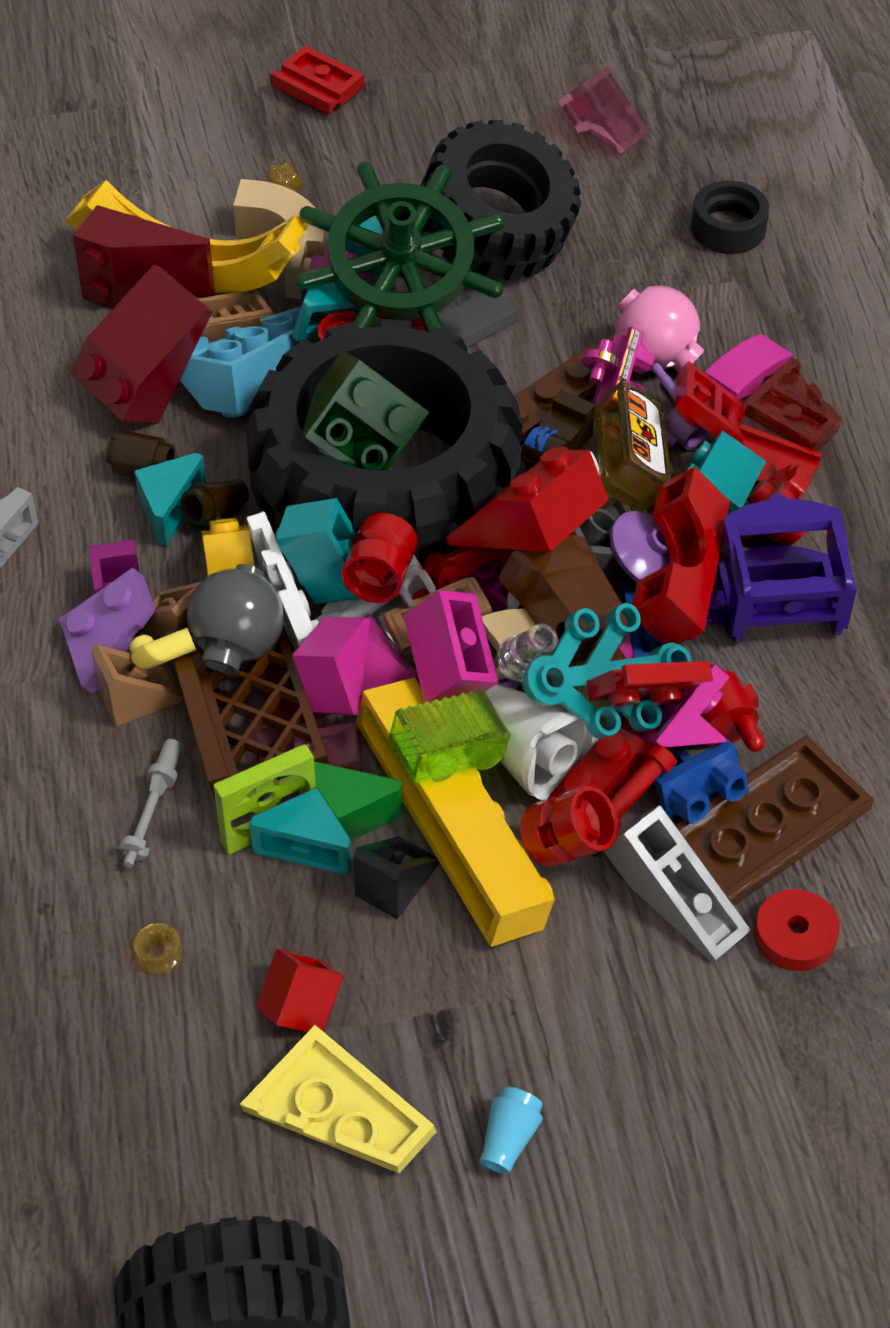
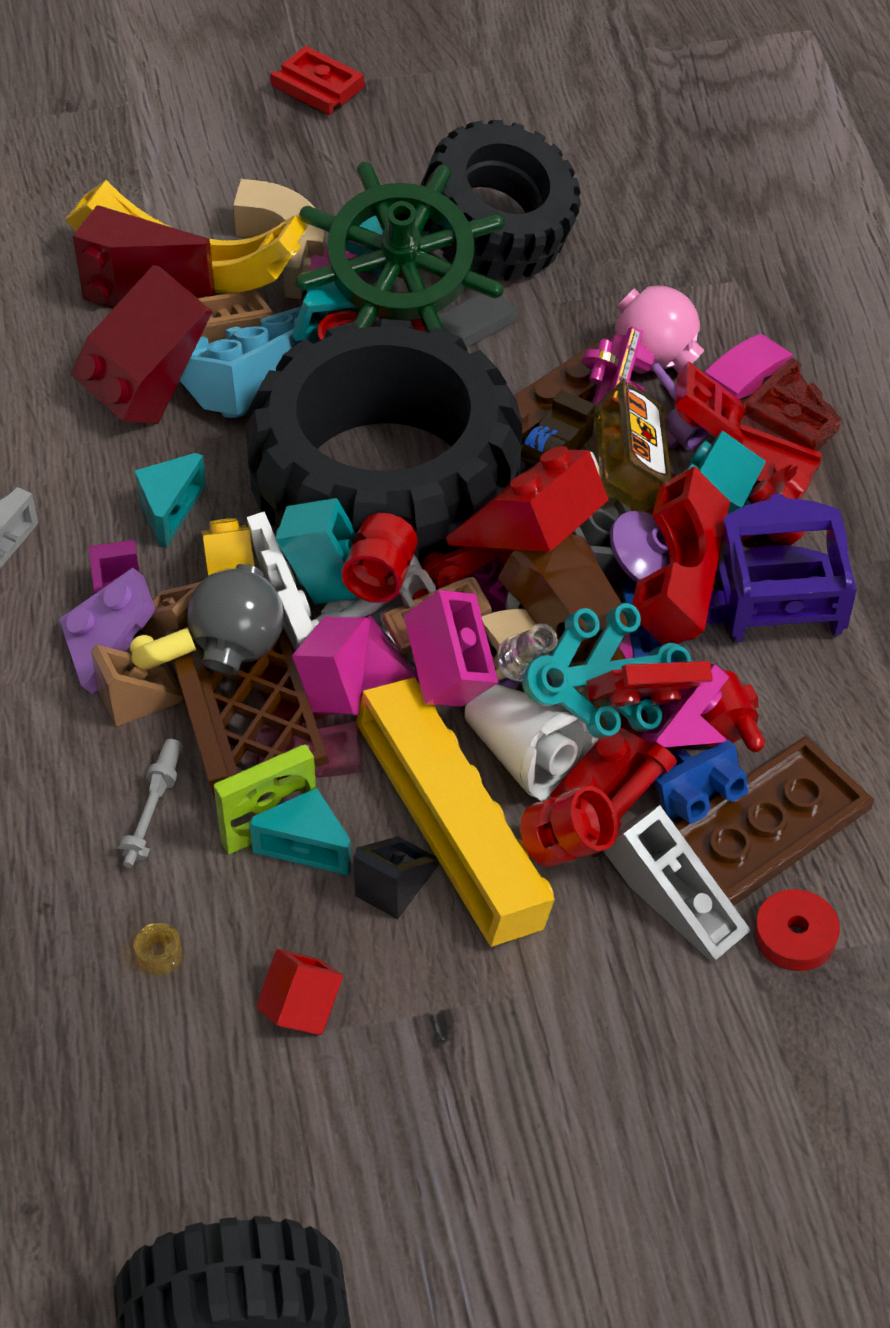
(136, 451): dark brown brick -> none
(213, 500): dark brown cone -> none
(284, 176): clear yellow plate -> none
(339, 1103): light yellow wing -> none
(359, 798): green slope -> none
(361, 416): dark green slope -> none
(449, 736): clear neon green brick -> none
(510, 1126): medium azure cone -> none
(604, 111): clear pink arch -> none
(725, 236): black tyre -> none

